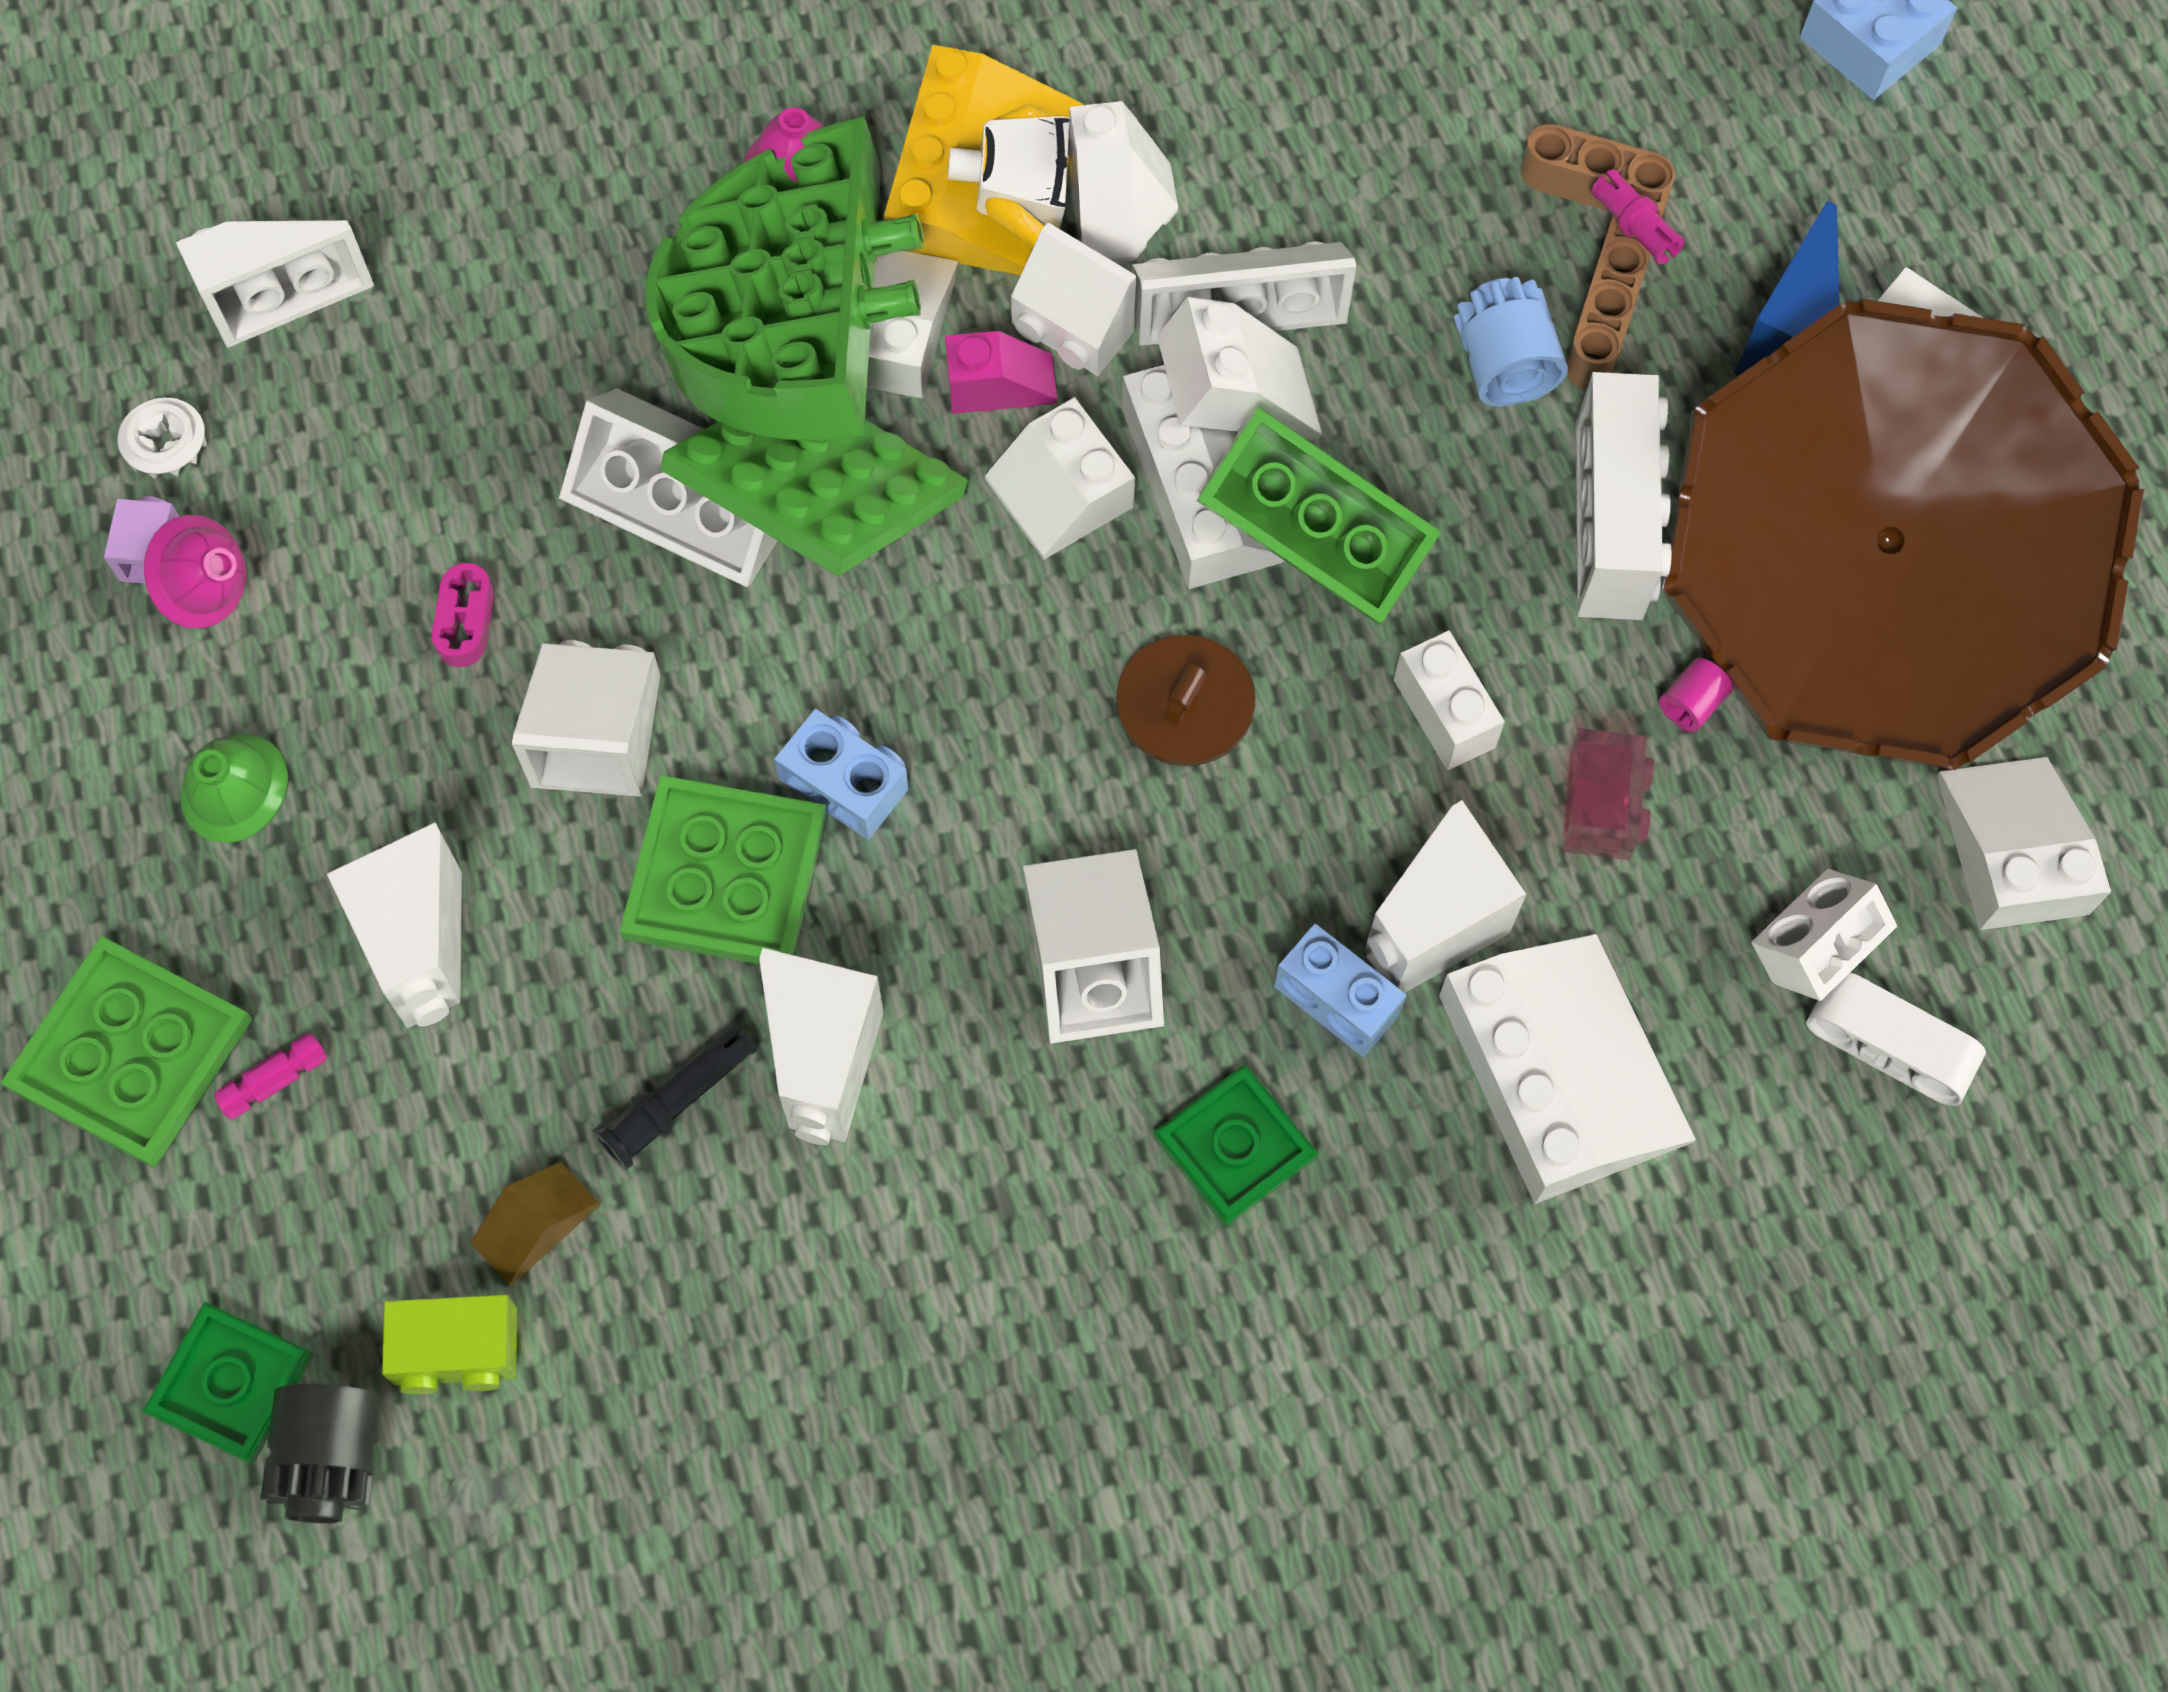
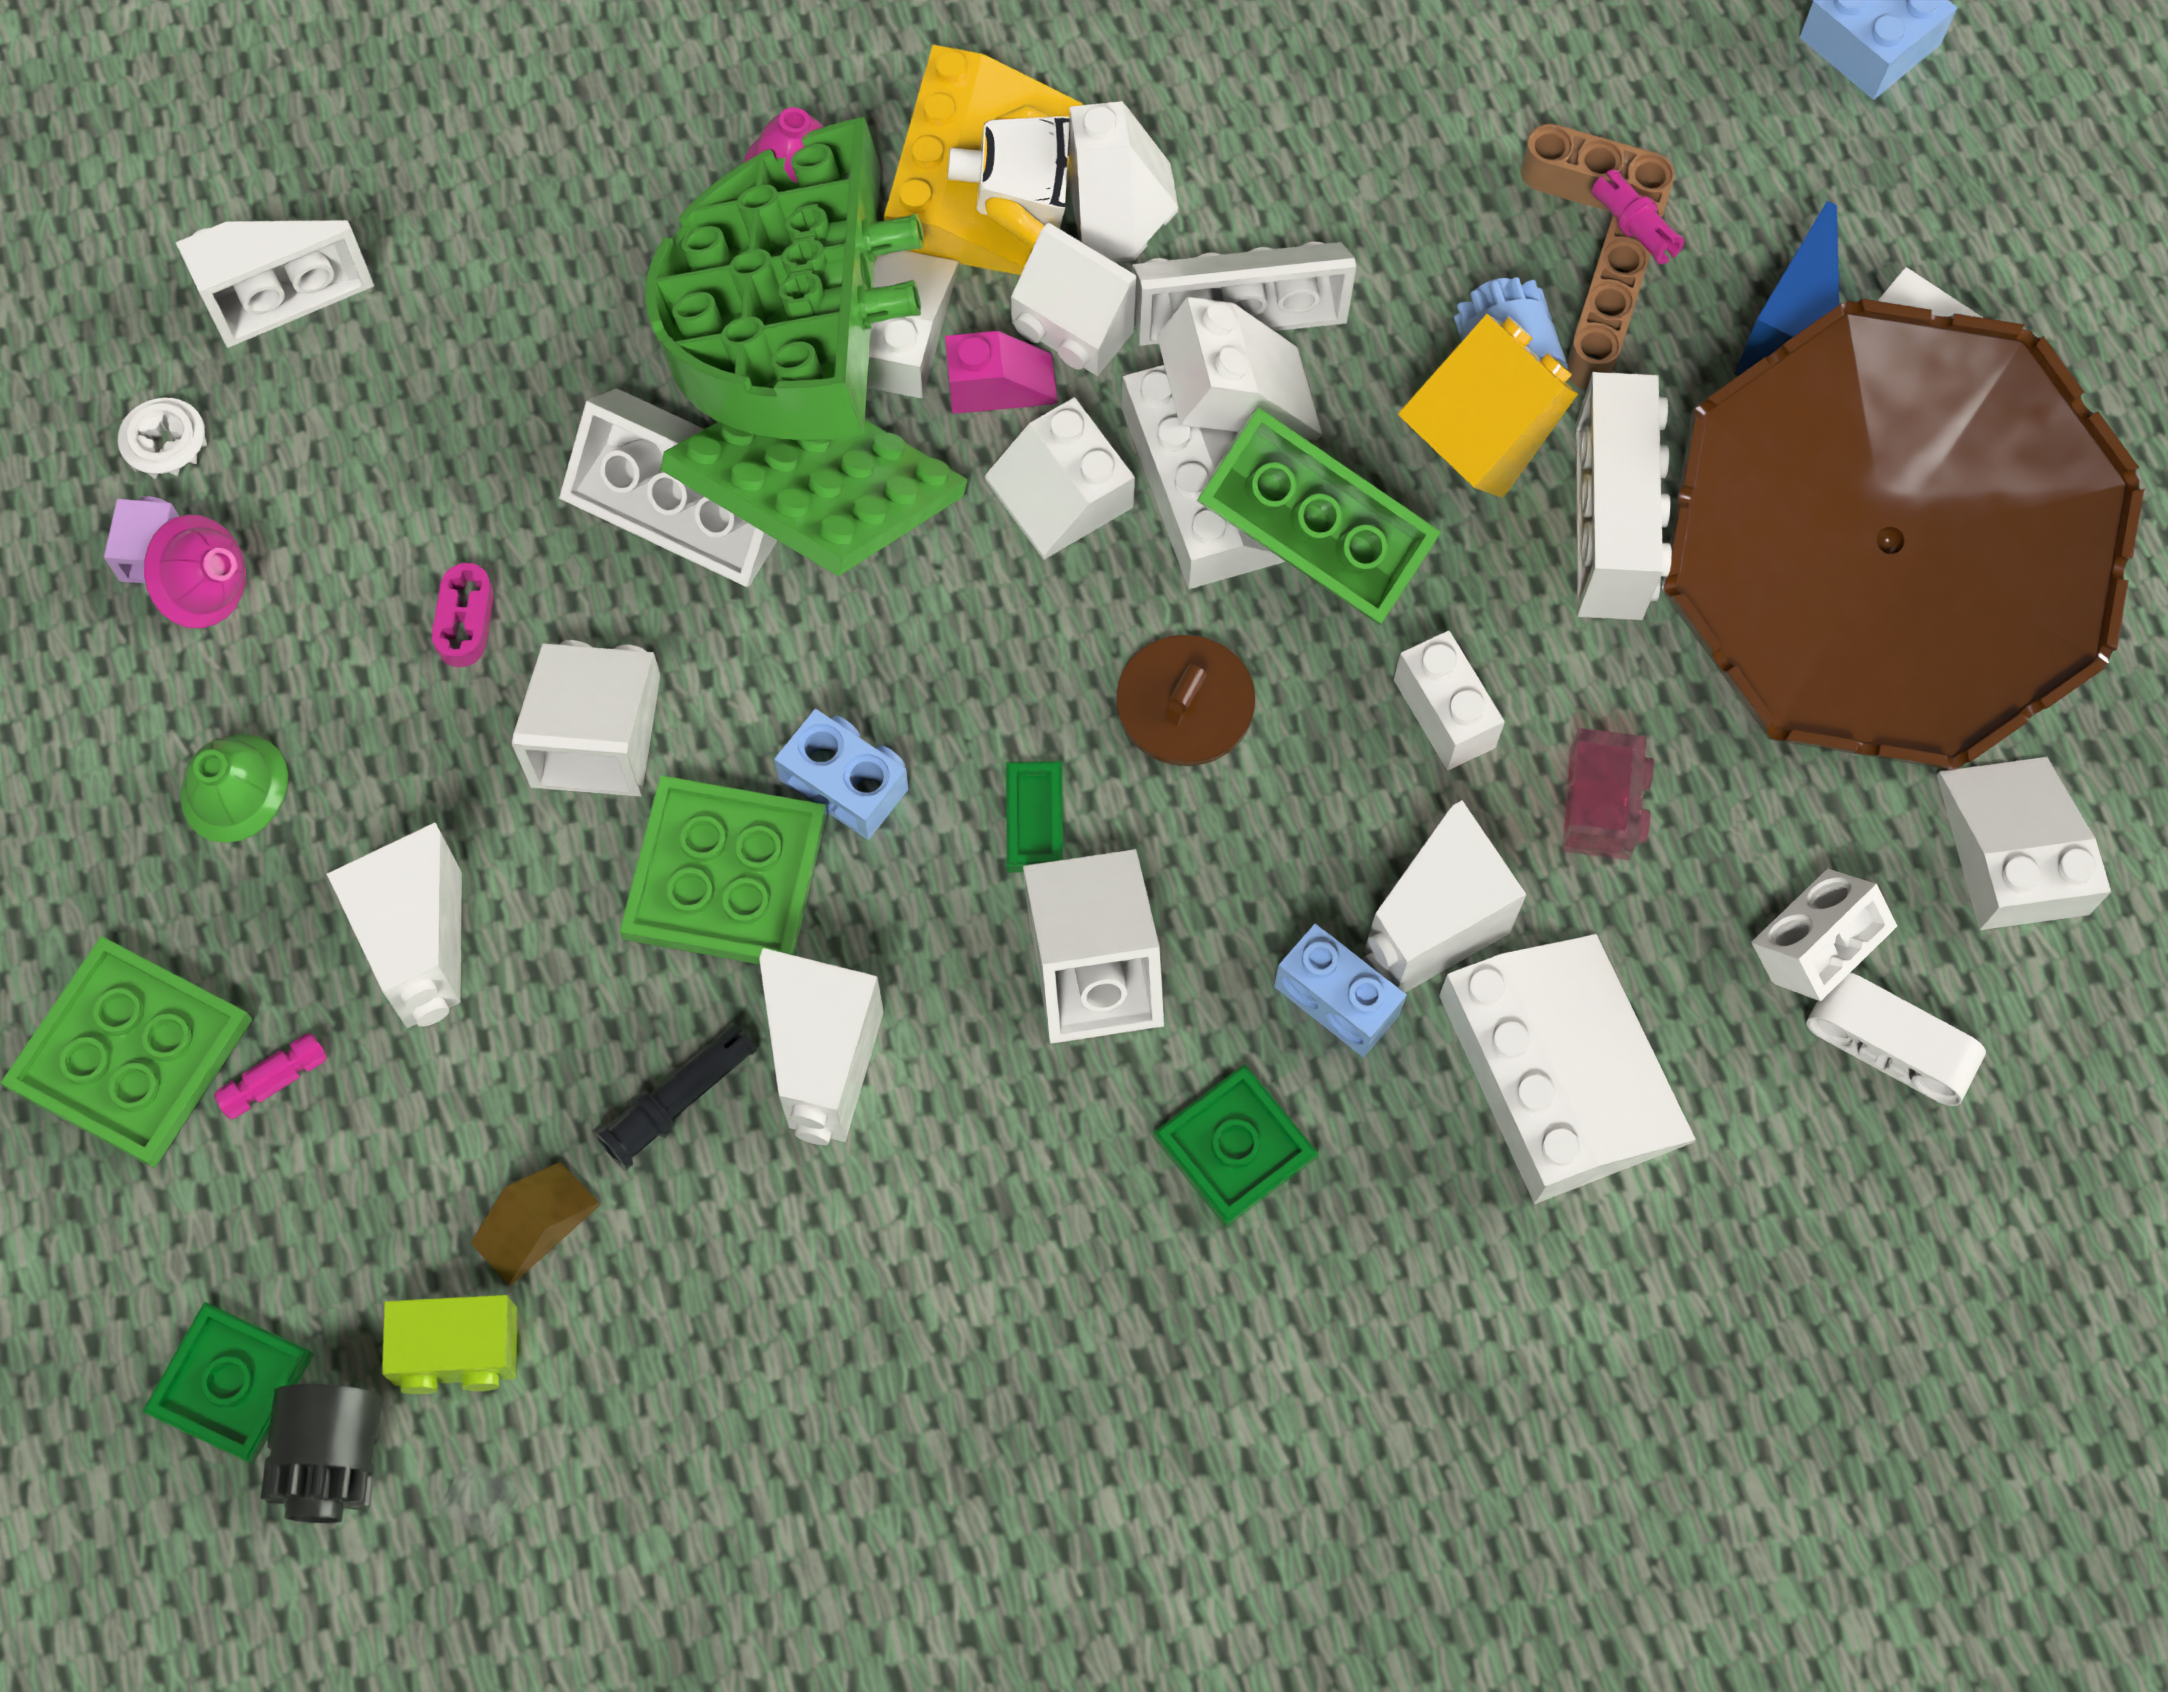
(1033, 813): none -> green tile
(1491, 405): none -> yellow slope
(1696, 694): dark pink gear -> none

